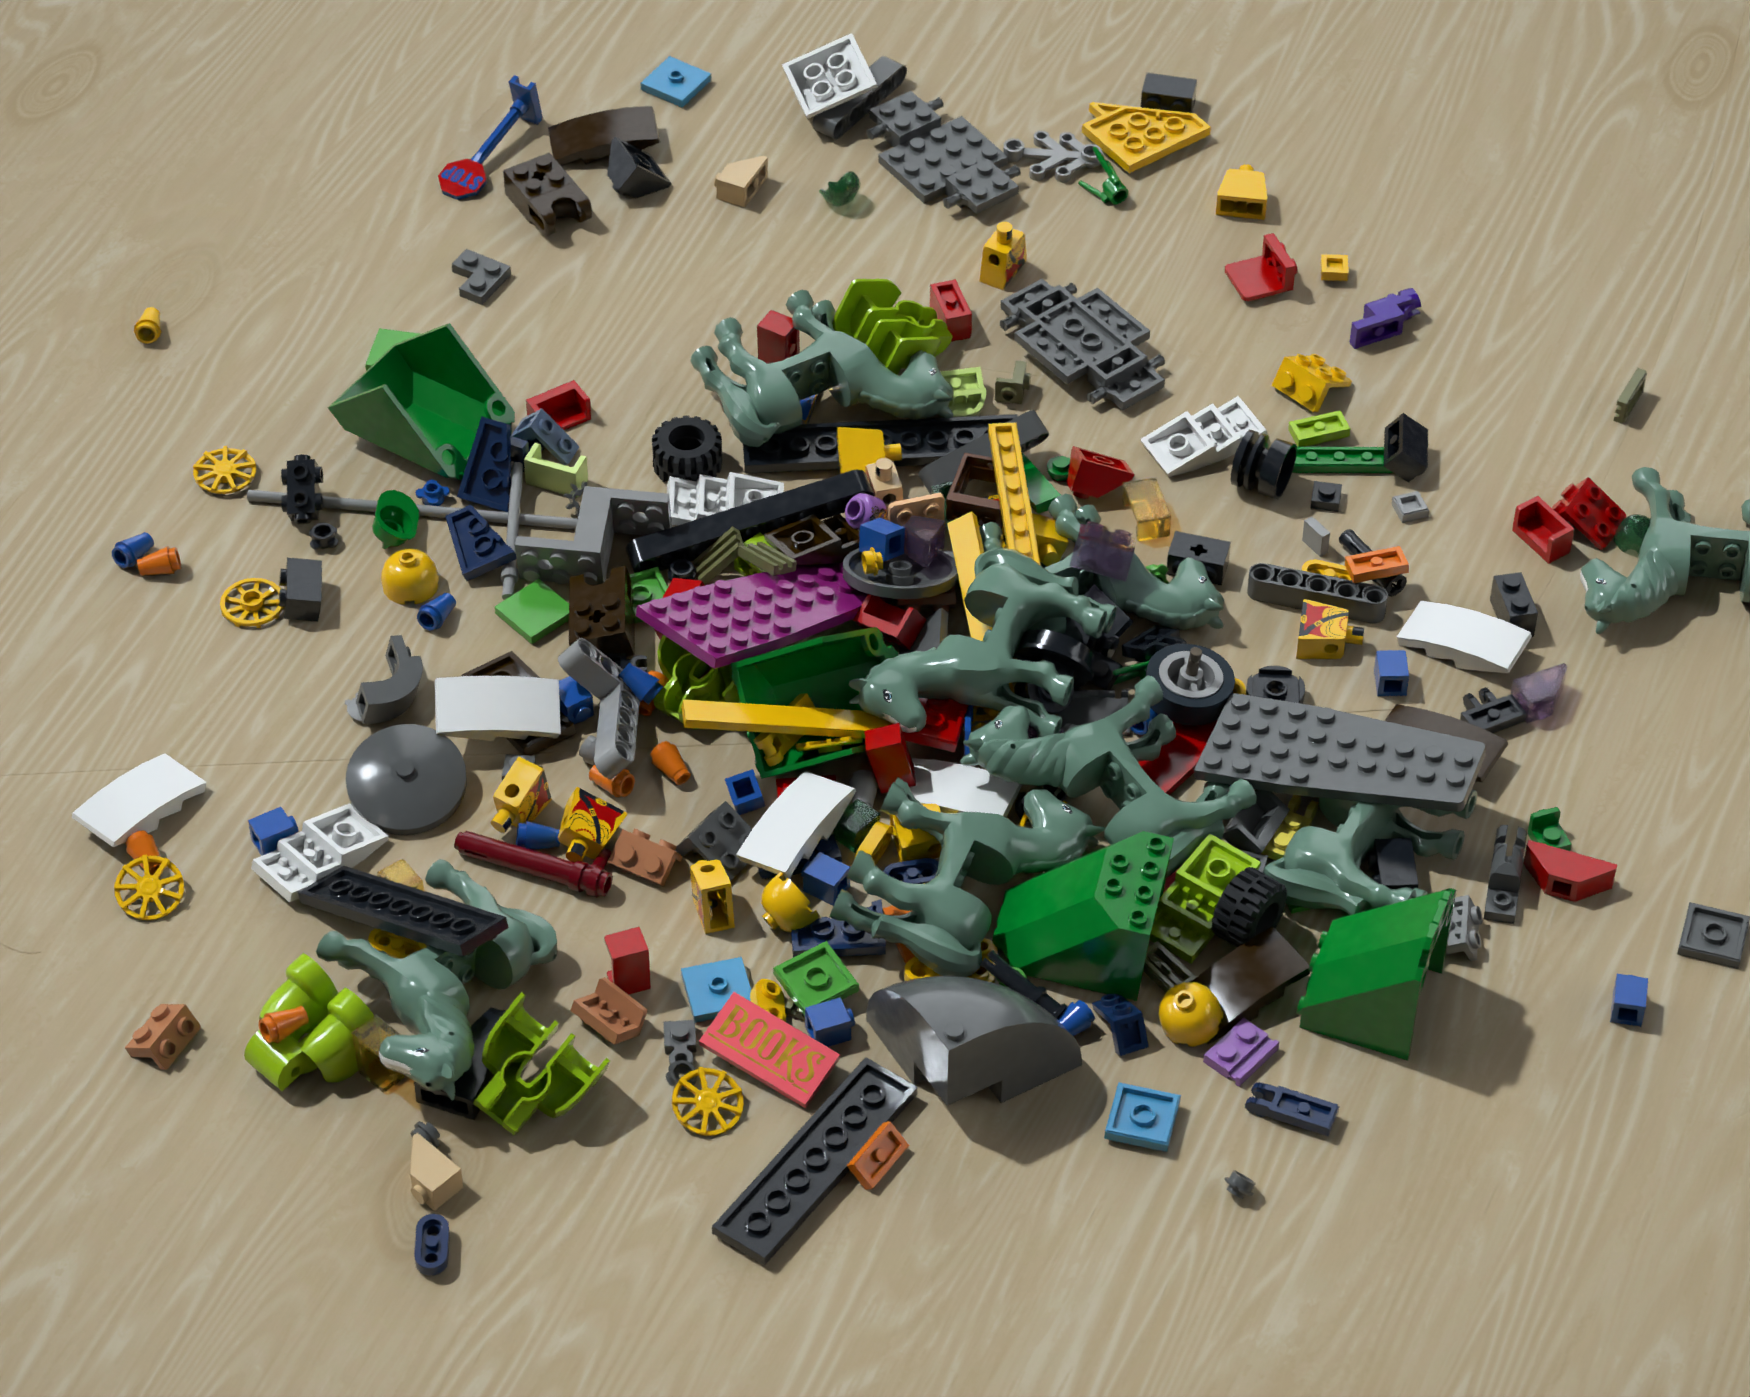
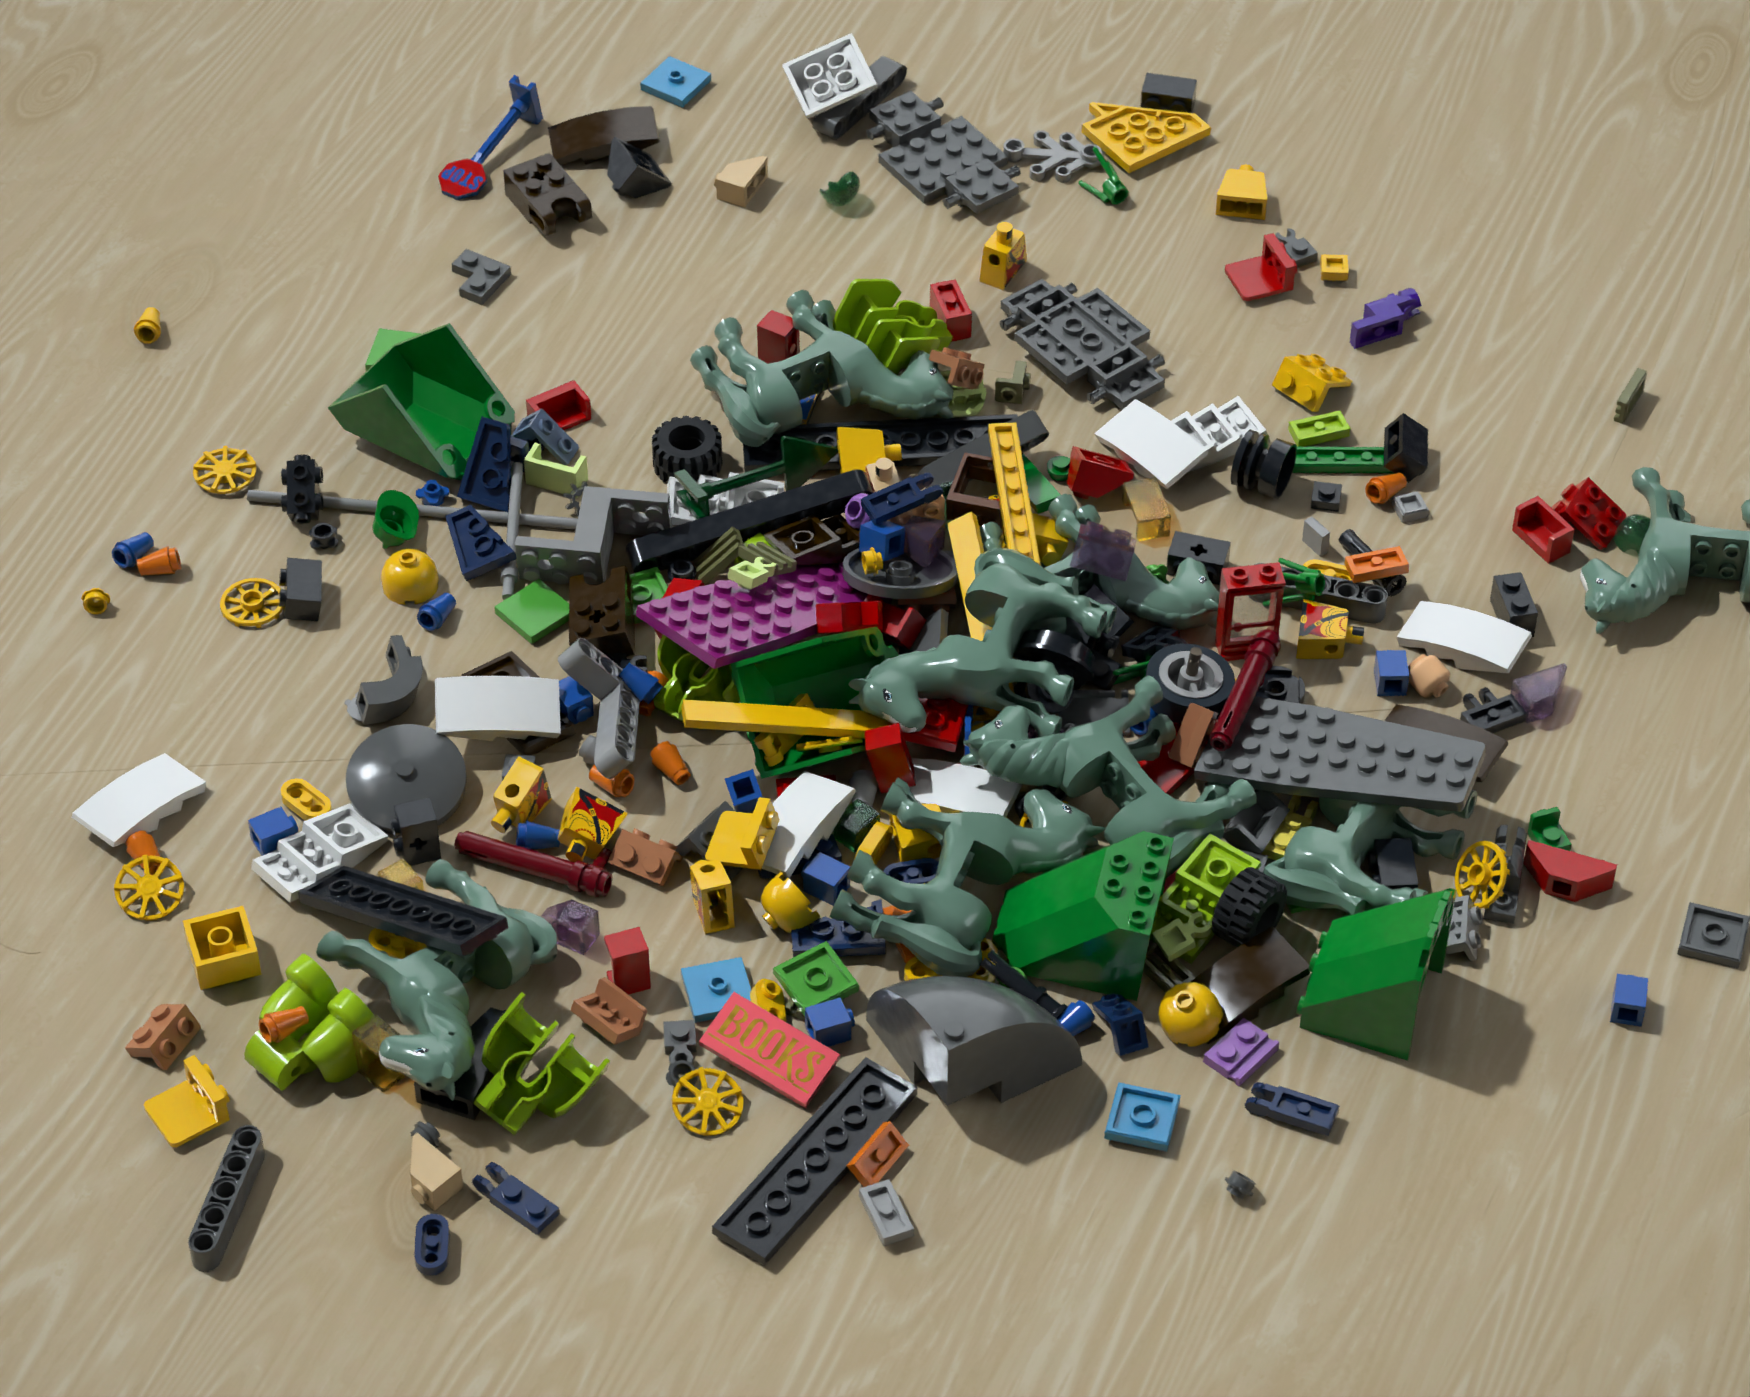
(95, 601): none -> yellow plate
(189, 1106): none -> yellow bracket
(222, 947): none -> yellow brick
(226, 1198): none -> dark grey beam
(310, 800): none -> yellow plate
(416, 832): none -> black brick
(516, 1199): none -> dark blue hinge
(574, 925): none -> slope
(744, 837): none -> yellow bracket
(751, 575): none -> yellowish green plate
(798, 463): none -> dark green piece
(848, 616): none -> red panel
(886, 1212): none -> light grey plate
(900, 498): none -> dark blue hinge
(964, 371): none -> nougat bracket
(1151, 443): none -> white slope
(1178, 938): none -> yellowish green plate
(1193, 735): none -> nougat bracket
(1247, 604): none -> red door
(1258, 661): none -> dark red cylinder
(1299, 249): none -> dark grey plate
(1309, 582): none -> green plant
(1384, 487): none -> orange cone
(1428, 676): none -> light nougat head
(1481, 873): none -> yellow wheel

